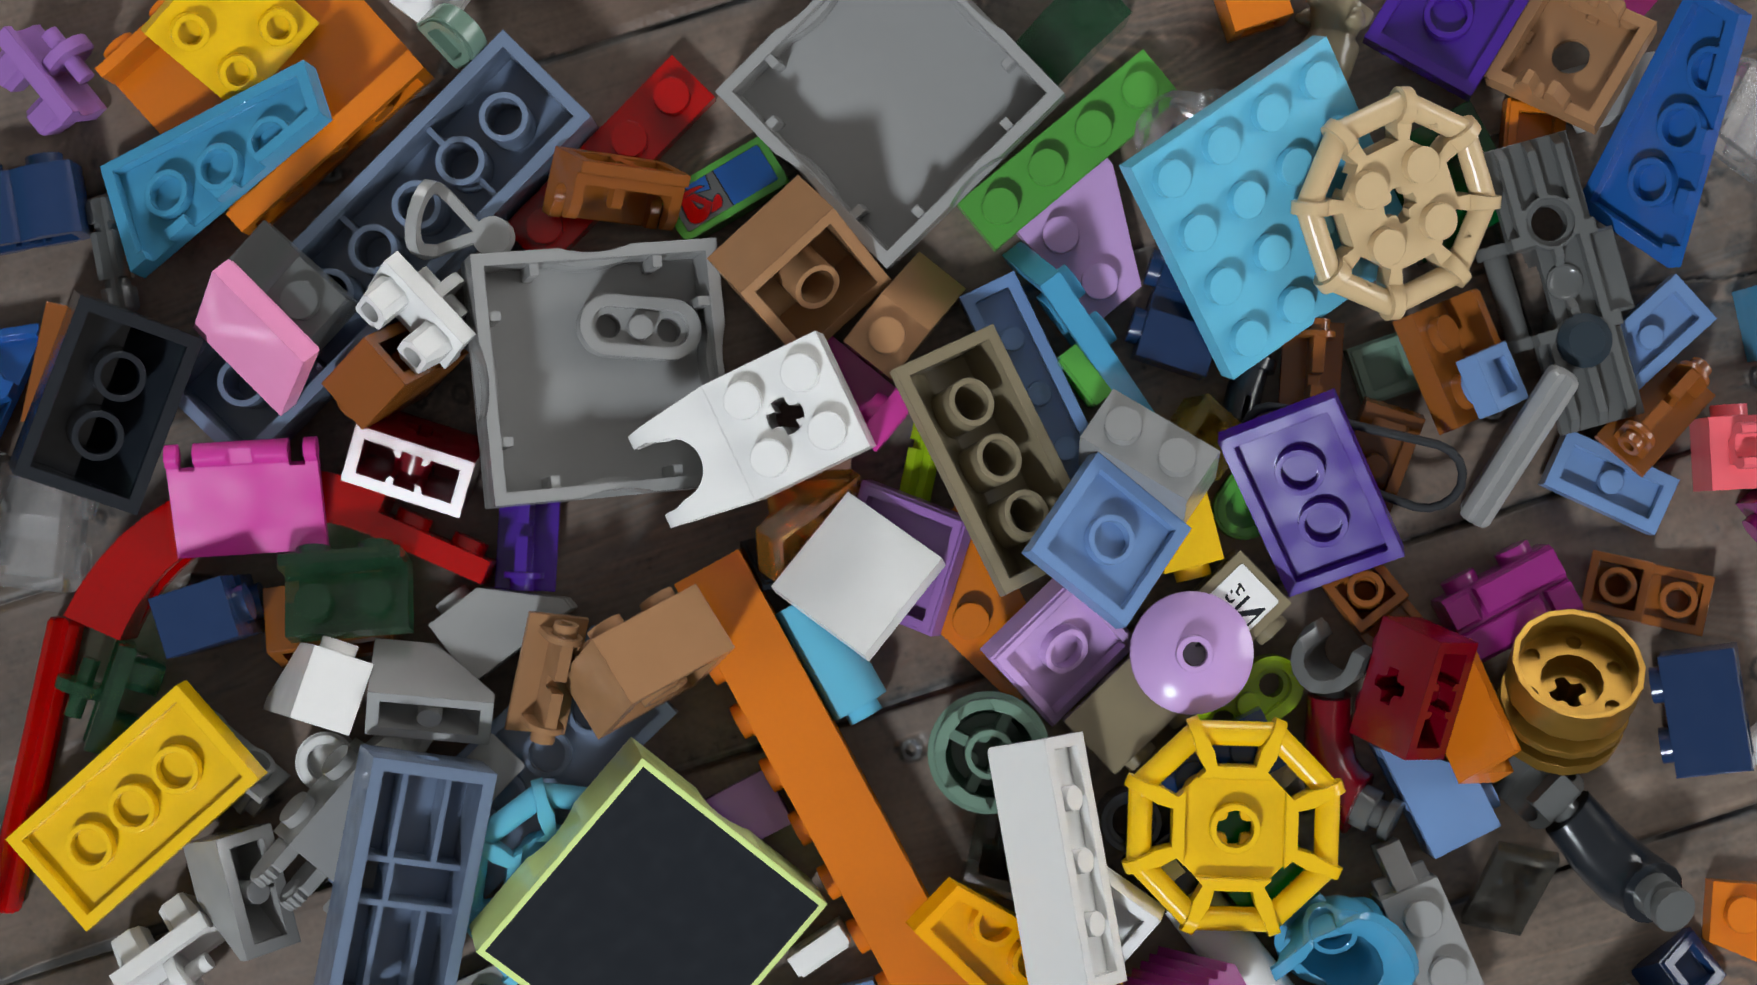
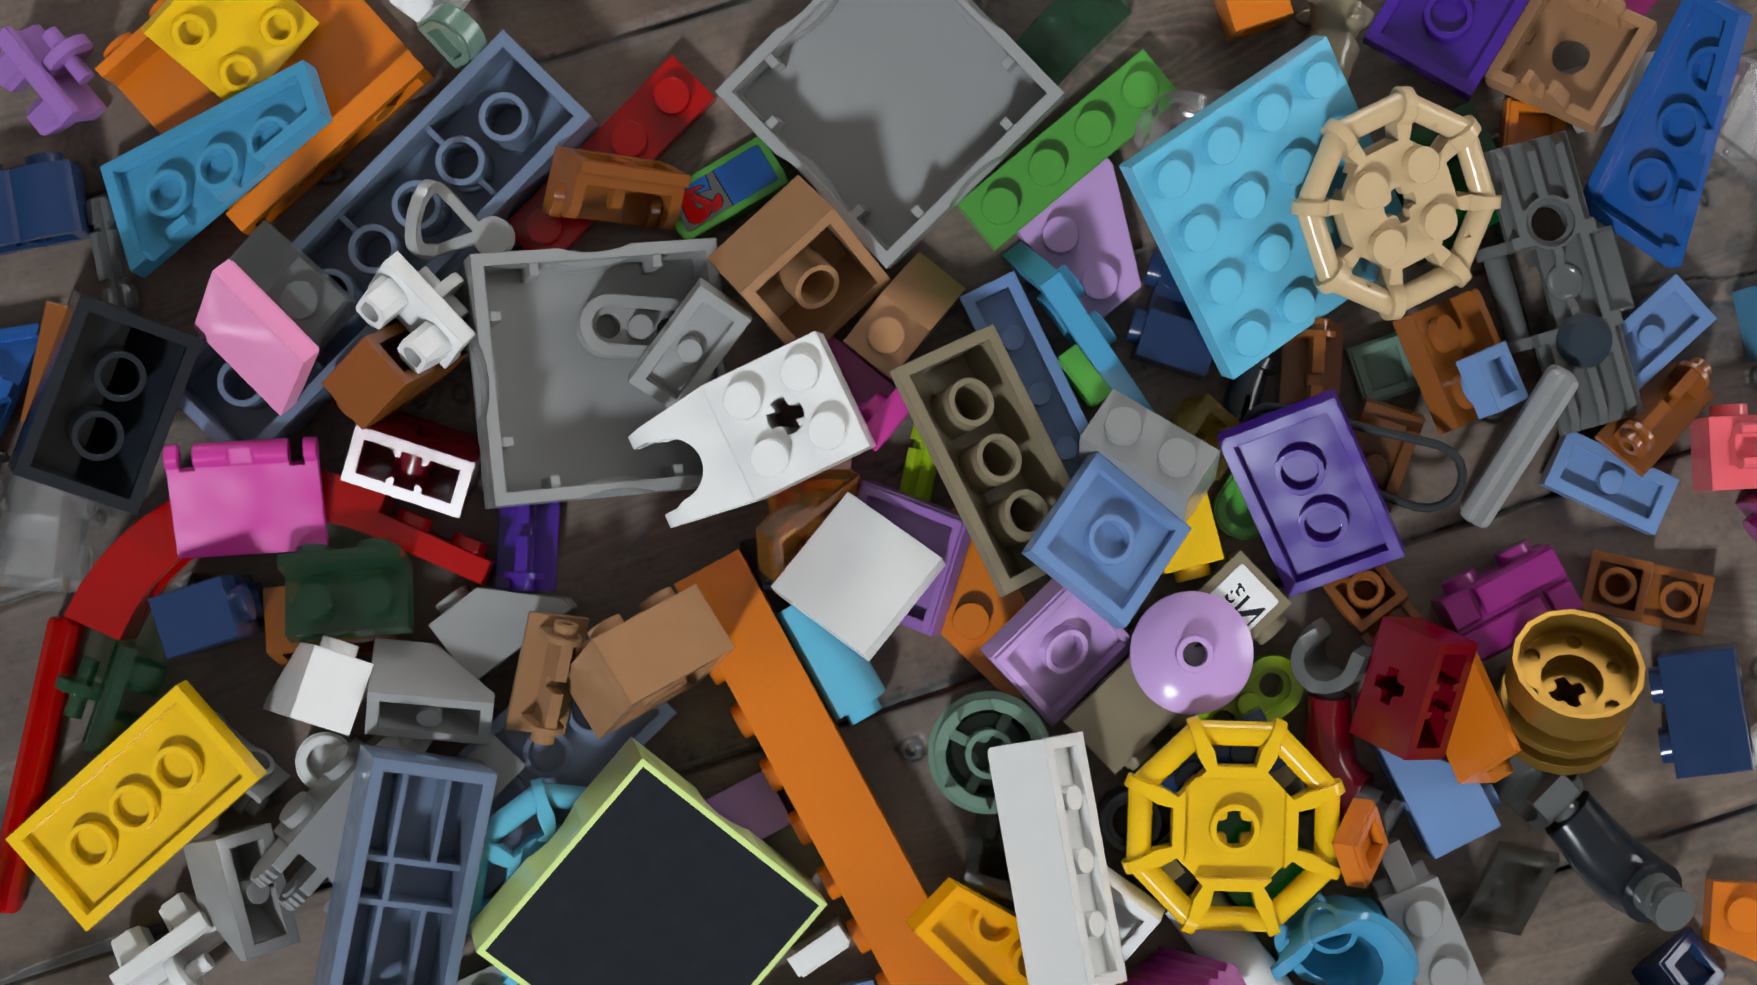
(690, 344): none -> light grey plate
(1360, 843): none -> orange tile

